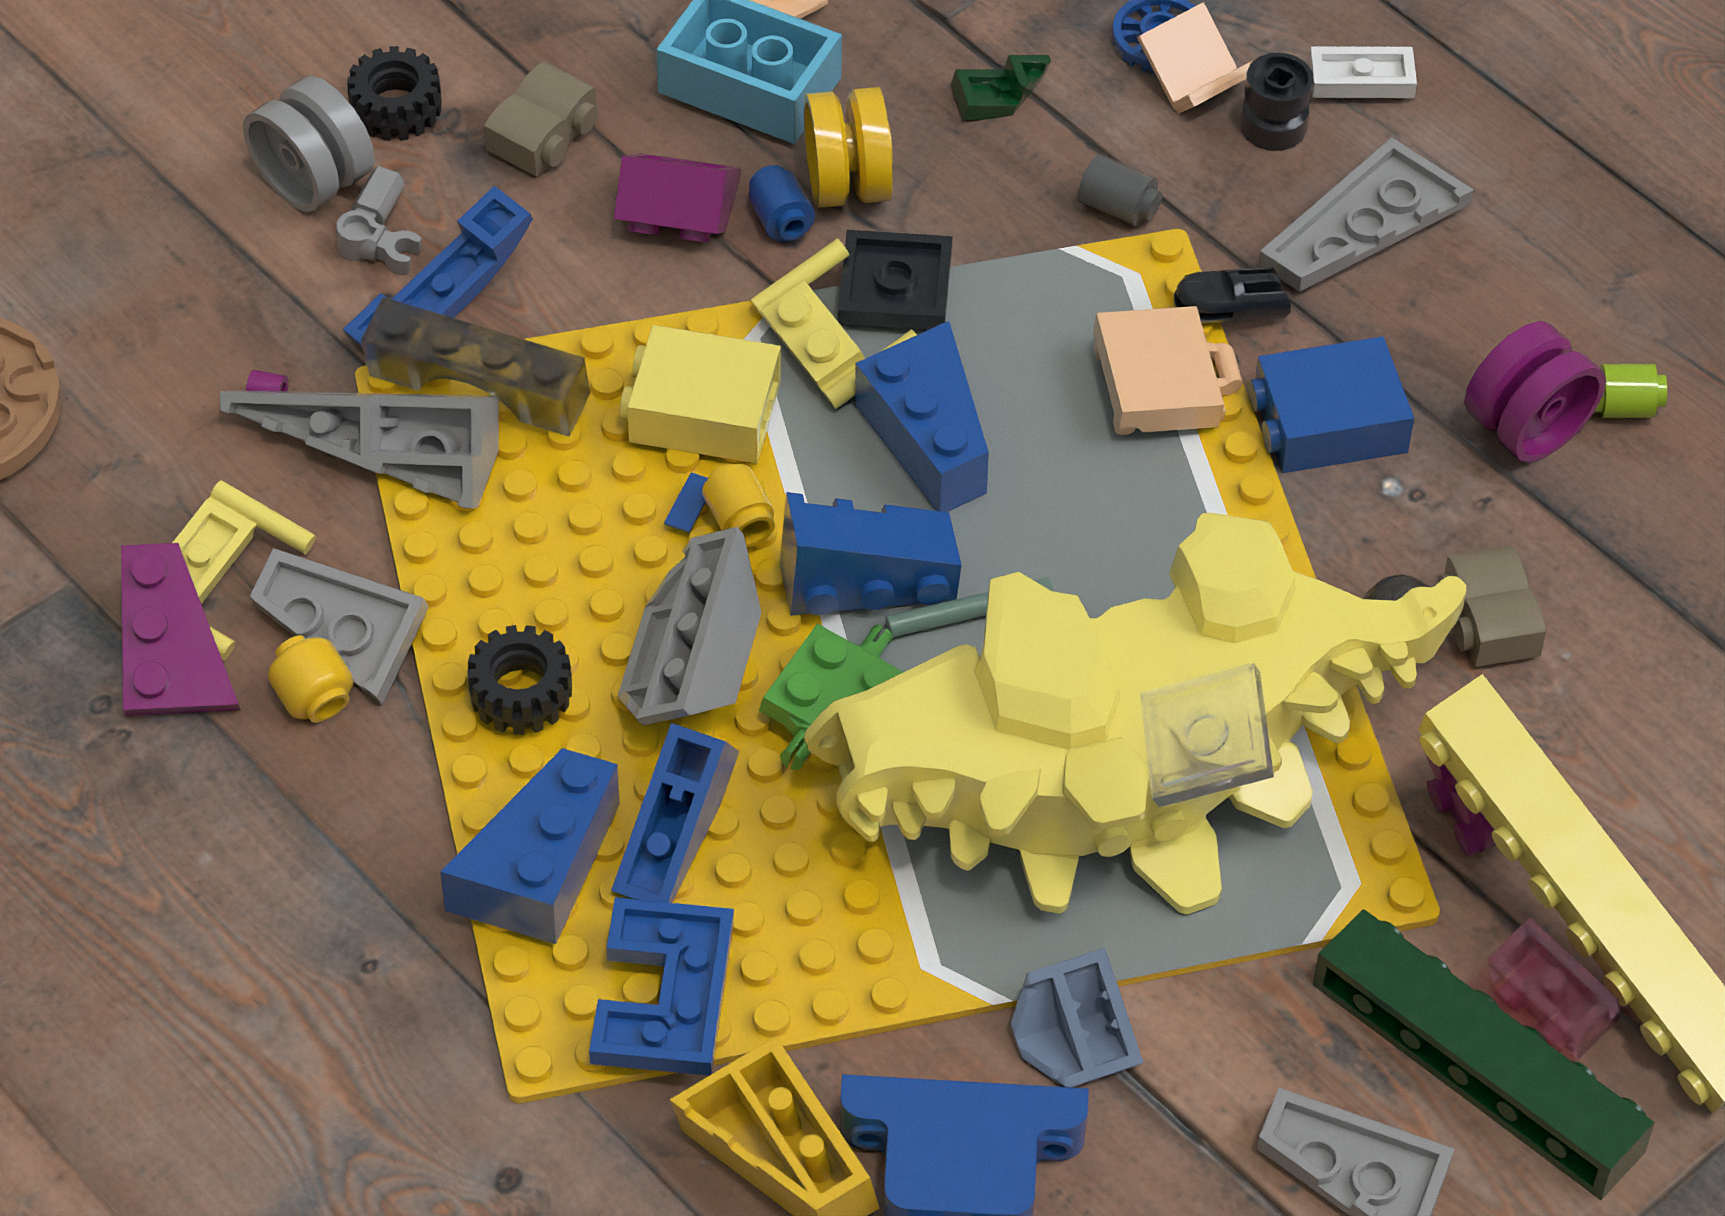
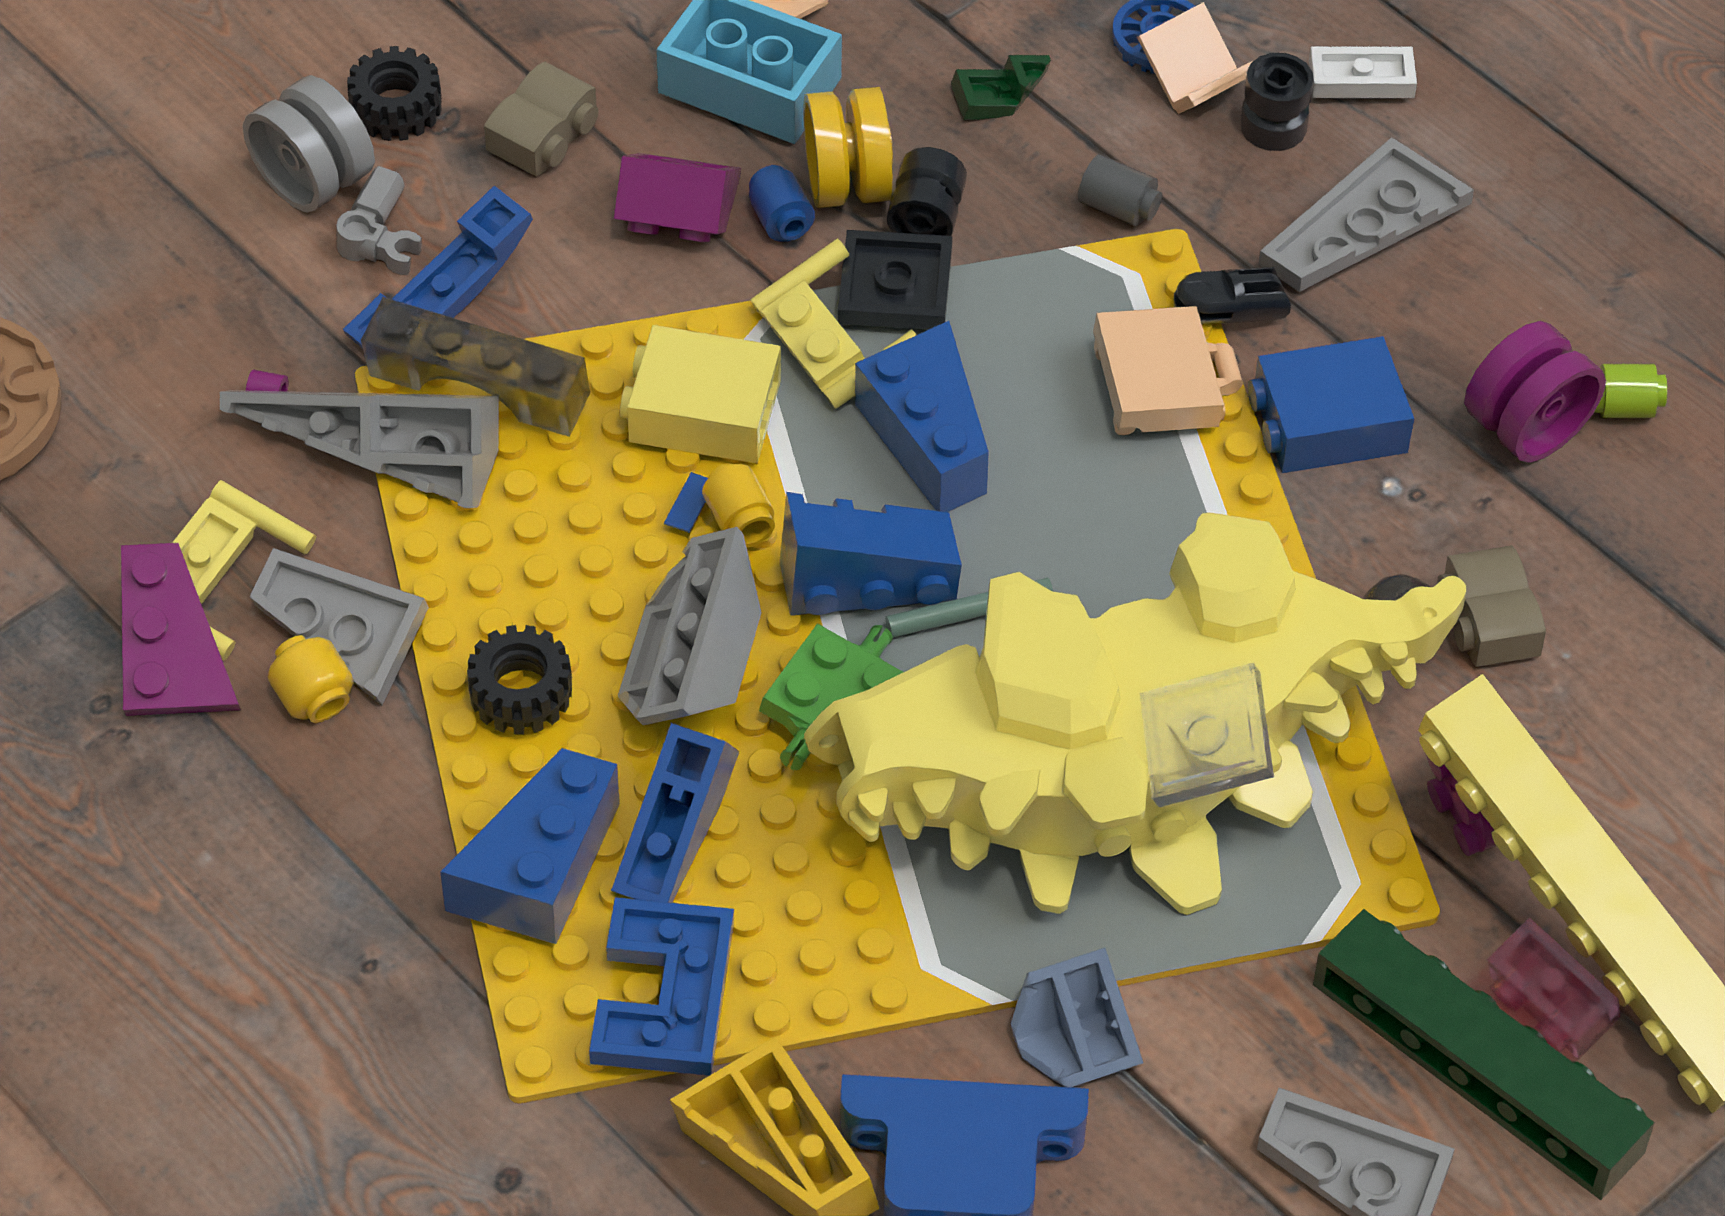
(927, 193): none -> black wheel

